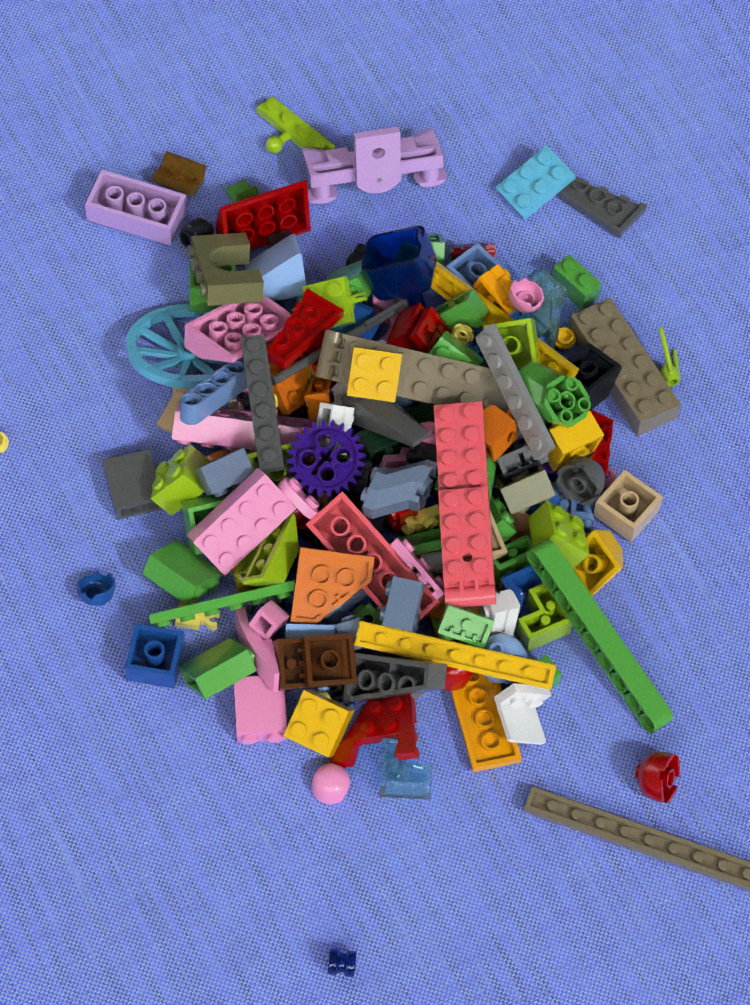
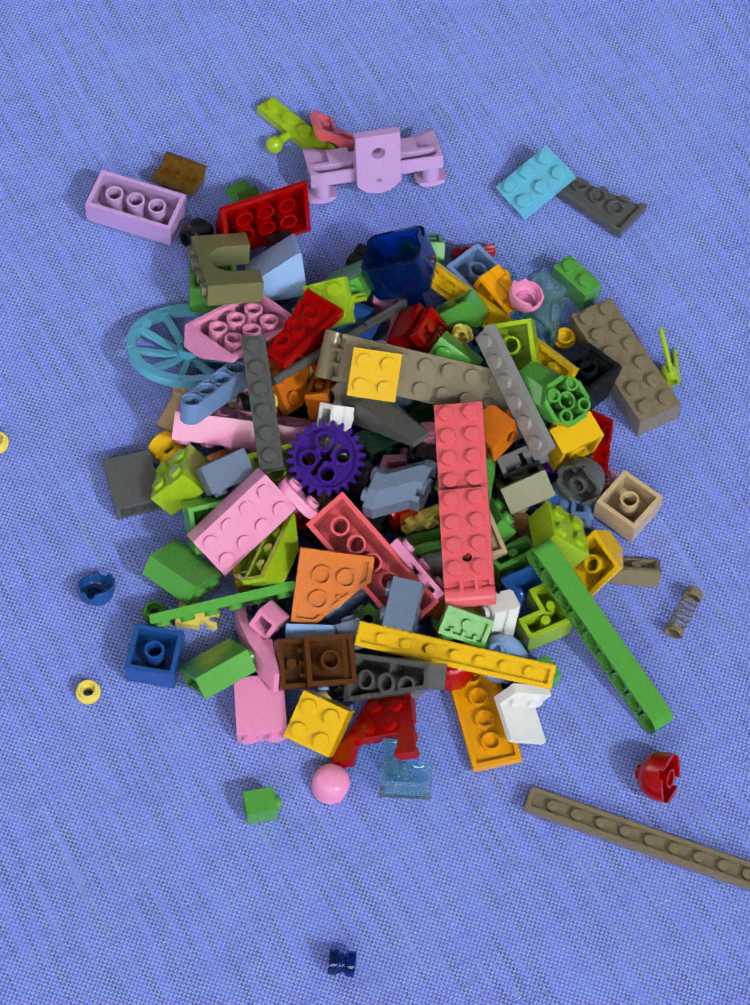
(88, 685): none -> light yellow plate
(151, 607): none -> bright green plate
(164, 447): none -> yellow wheel
(261, 805): none -> bright green brick
(326, 131): none -> coral plate
(638, 572): none -> dark tan slope
(692, 594): none -> dark tan piece

